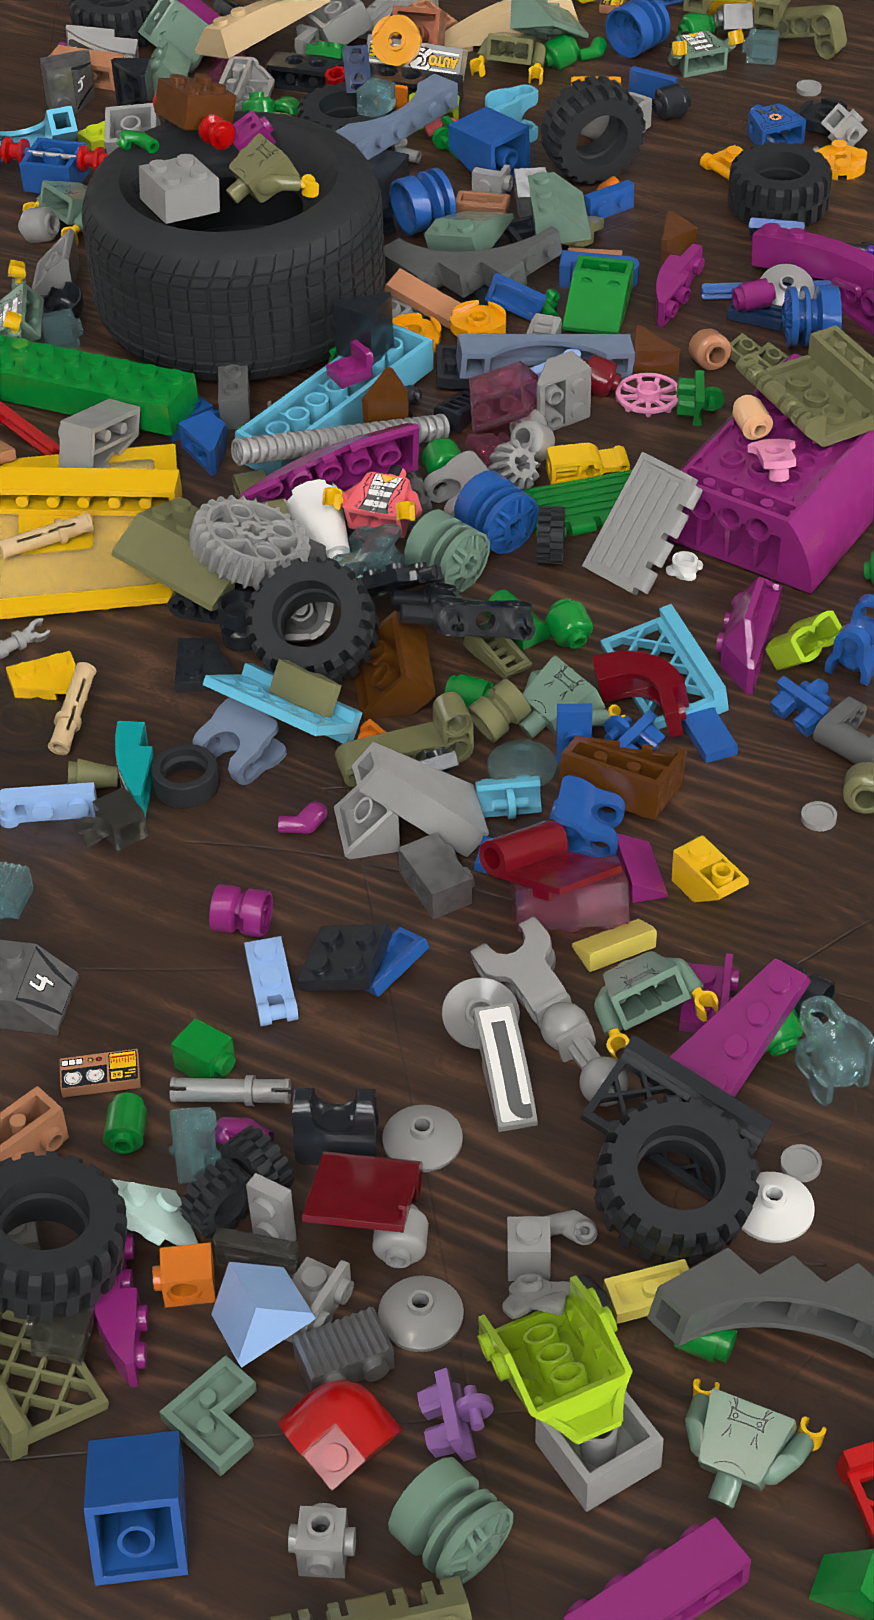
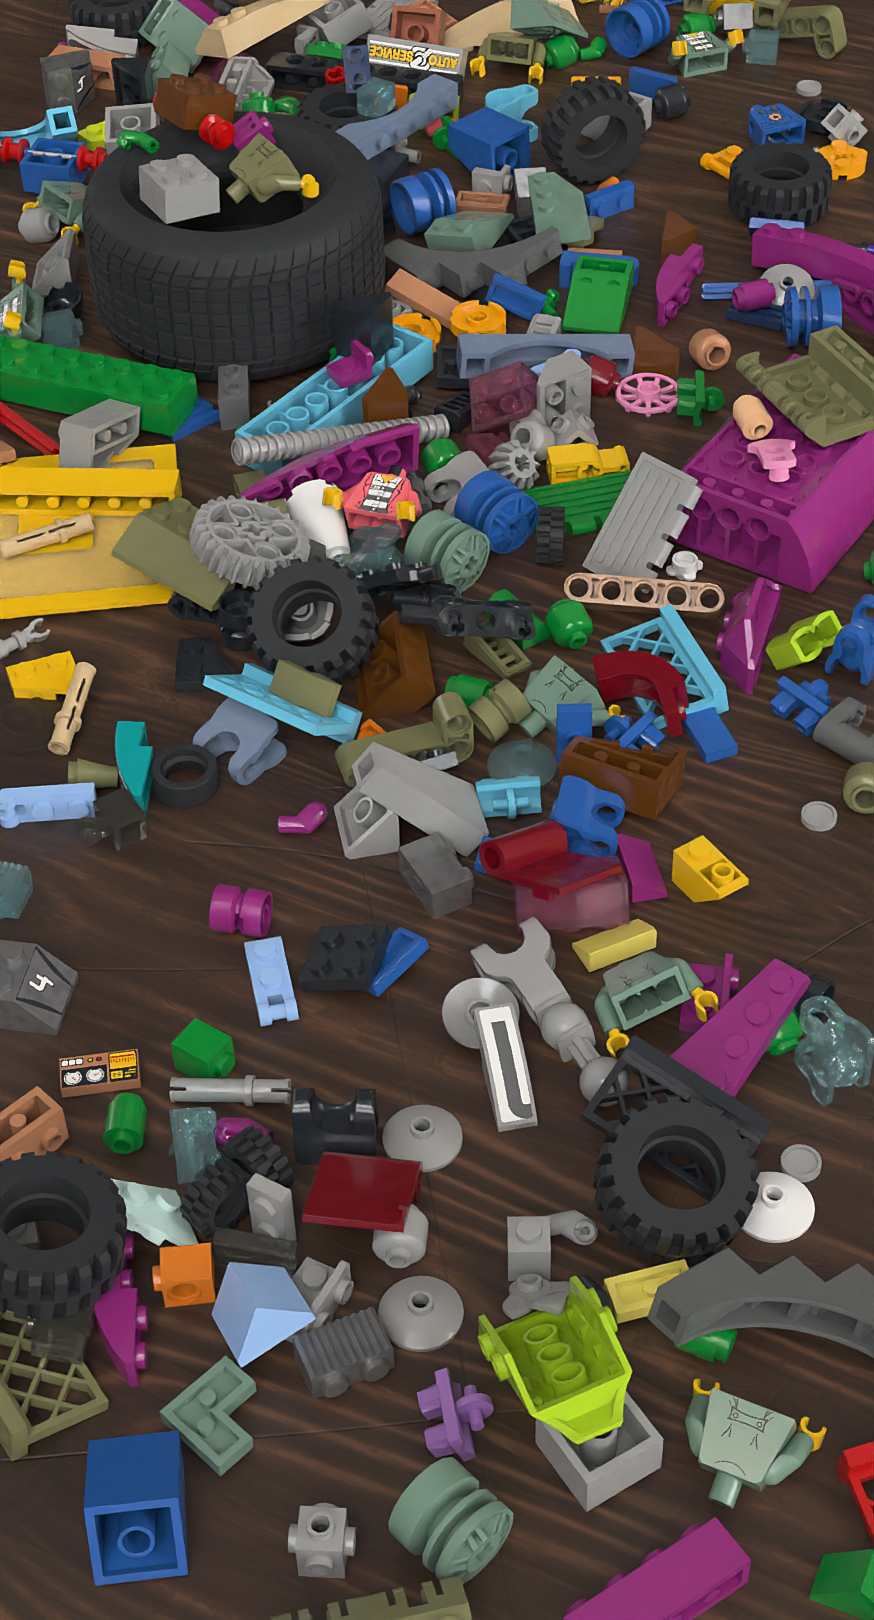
(204, 440): blue slope -> none
(339, 1429): red brick -> none
(382, 40): light orange plate -> none
(574, 429): none -> light grey brick
(659, 587): none -> medium nougat beam
(768, 356): olive slope -> none

